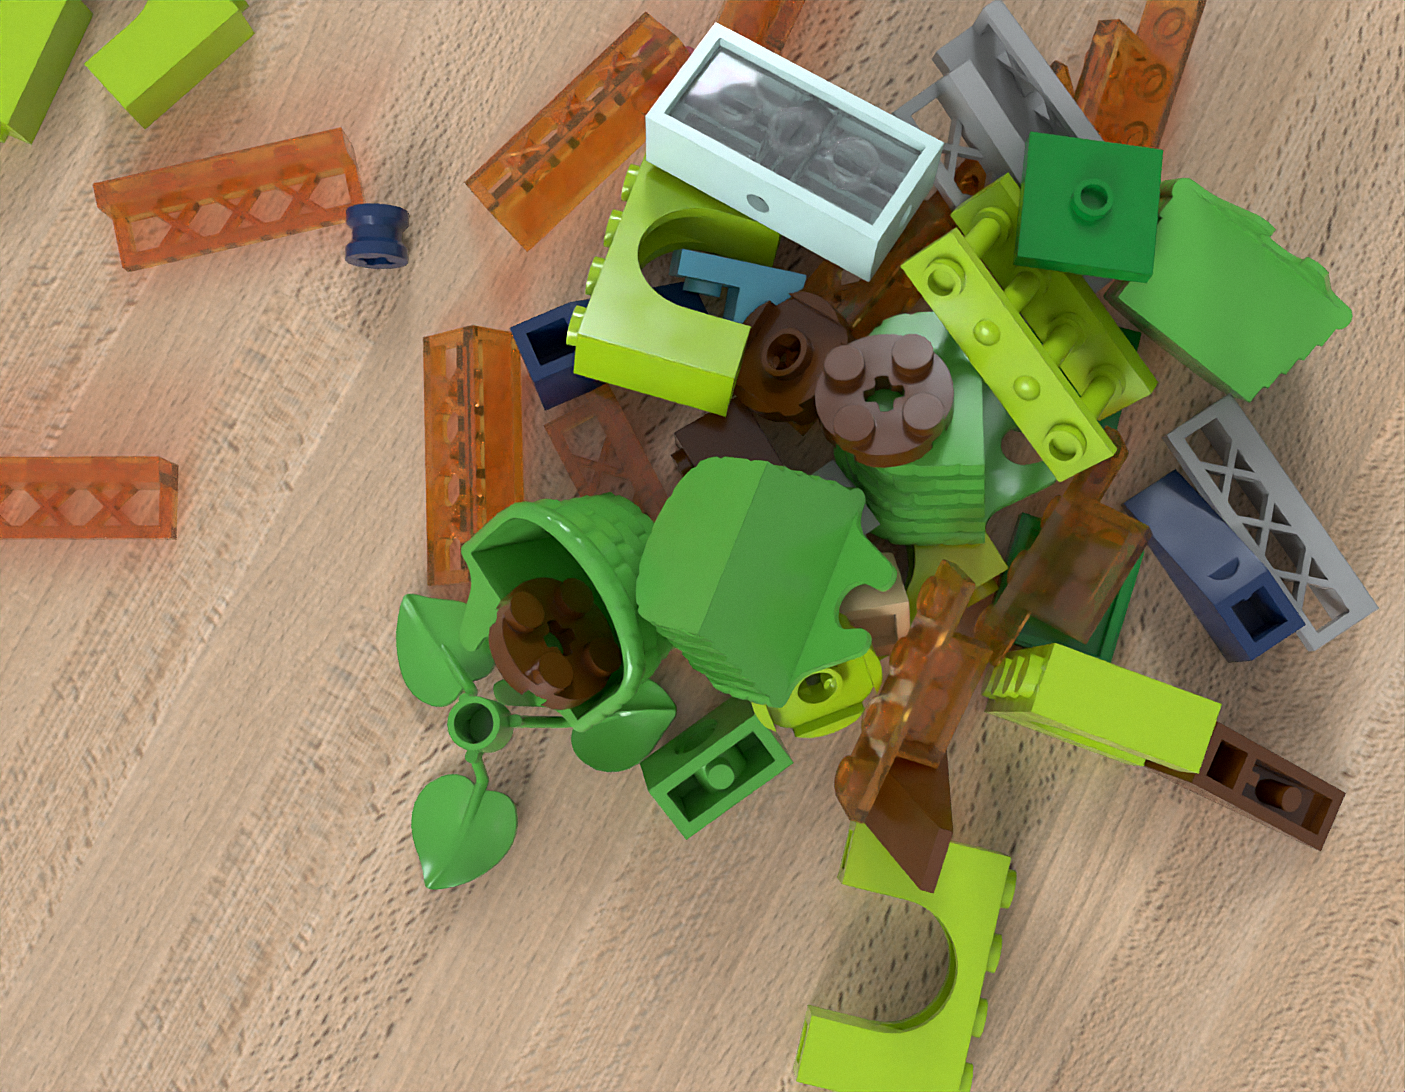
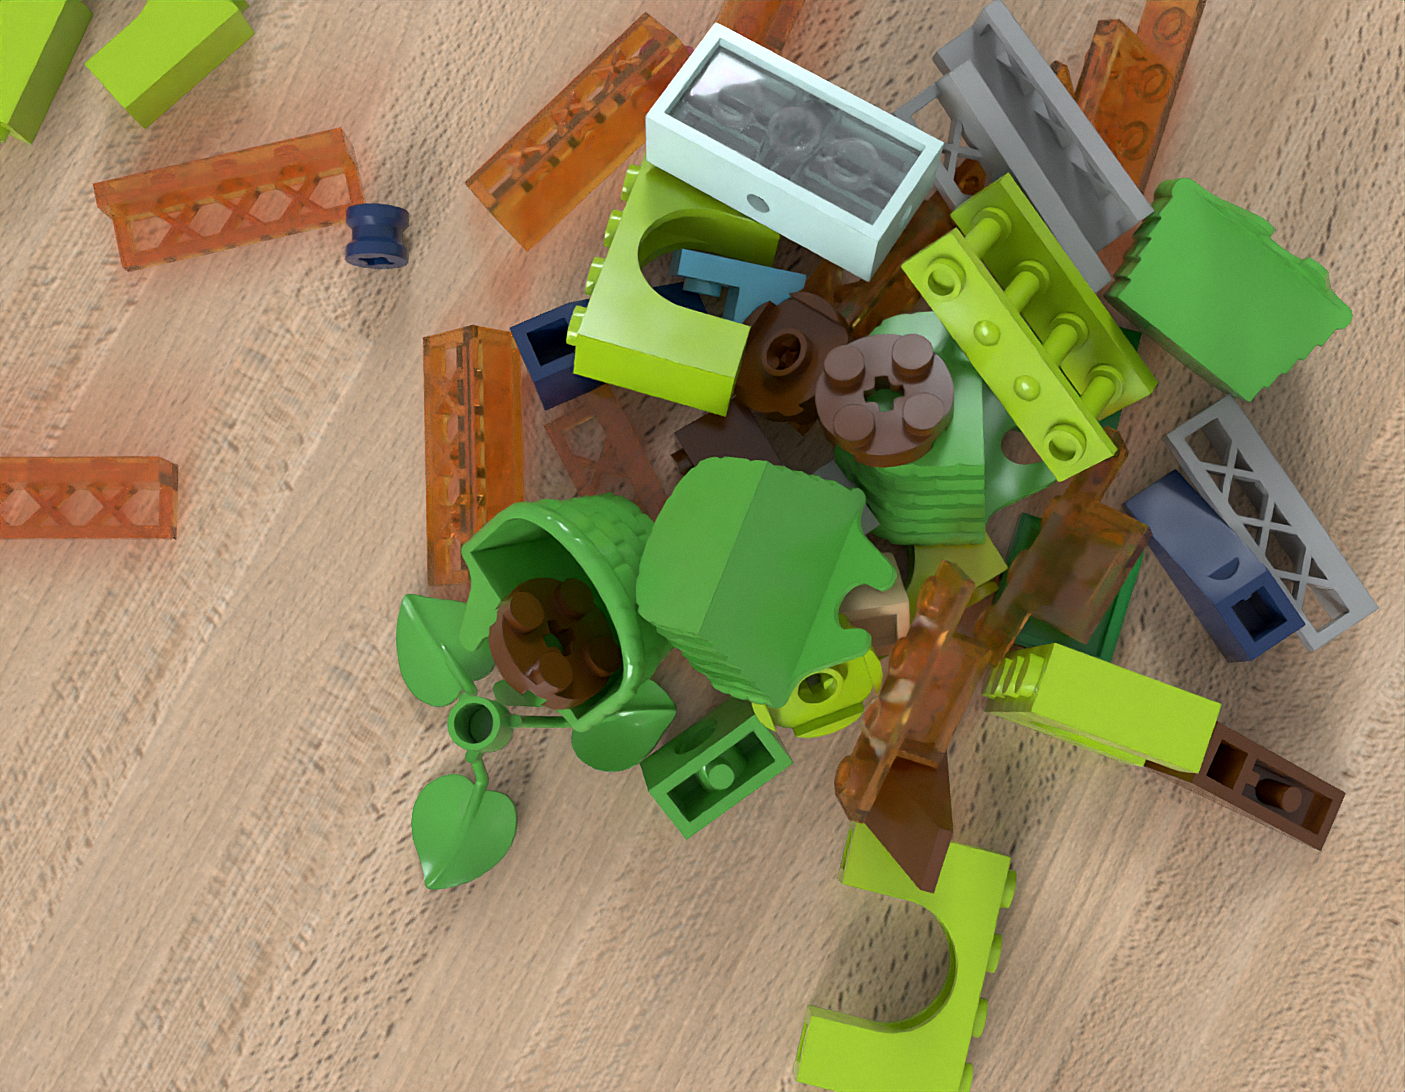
(1088, 207): green plate -> none

